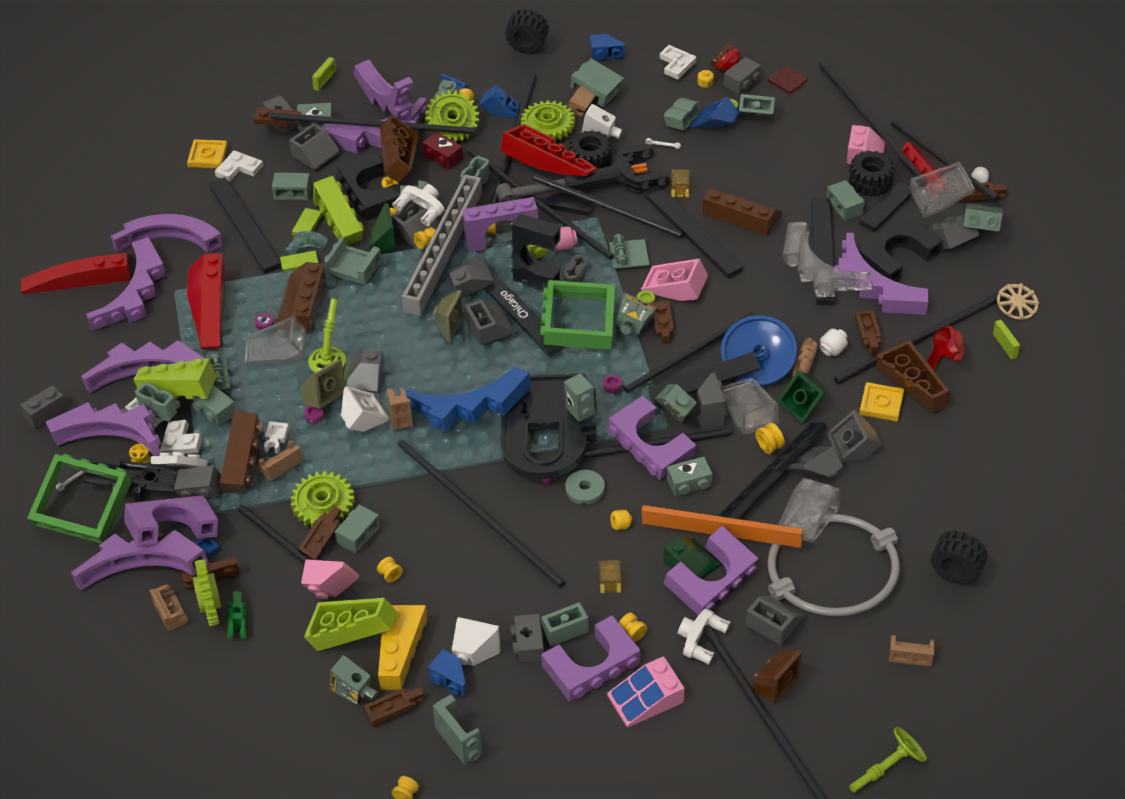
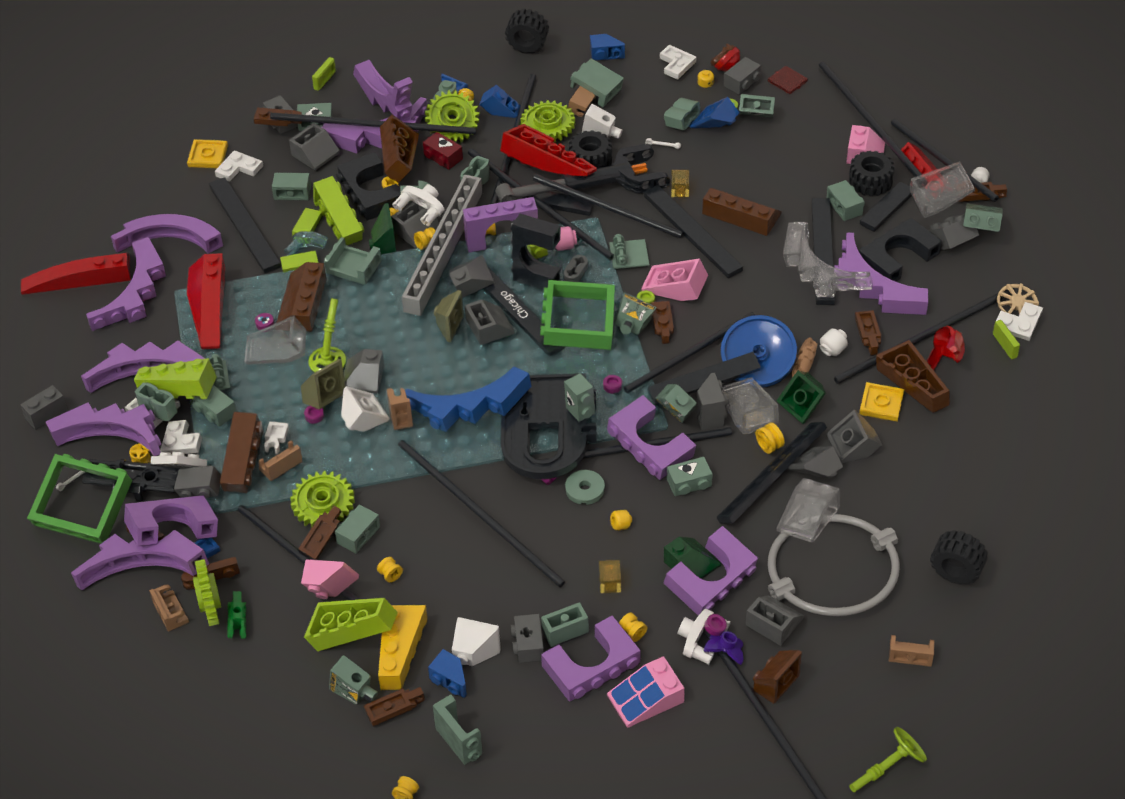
(710, 524): orange tile -> none
(715, 624): none -> magenta tile
(728, 644): none -> dark purple animal
(1024, 324): none -> white plate

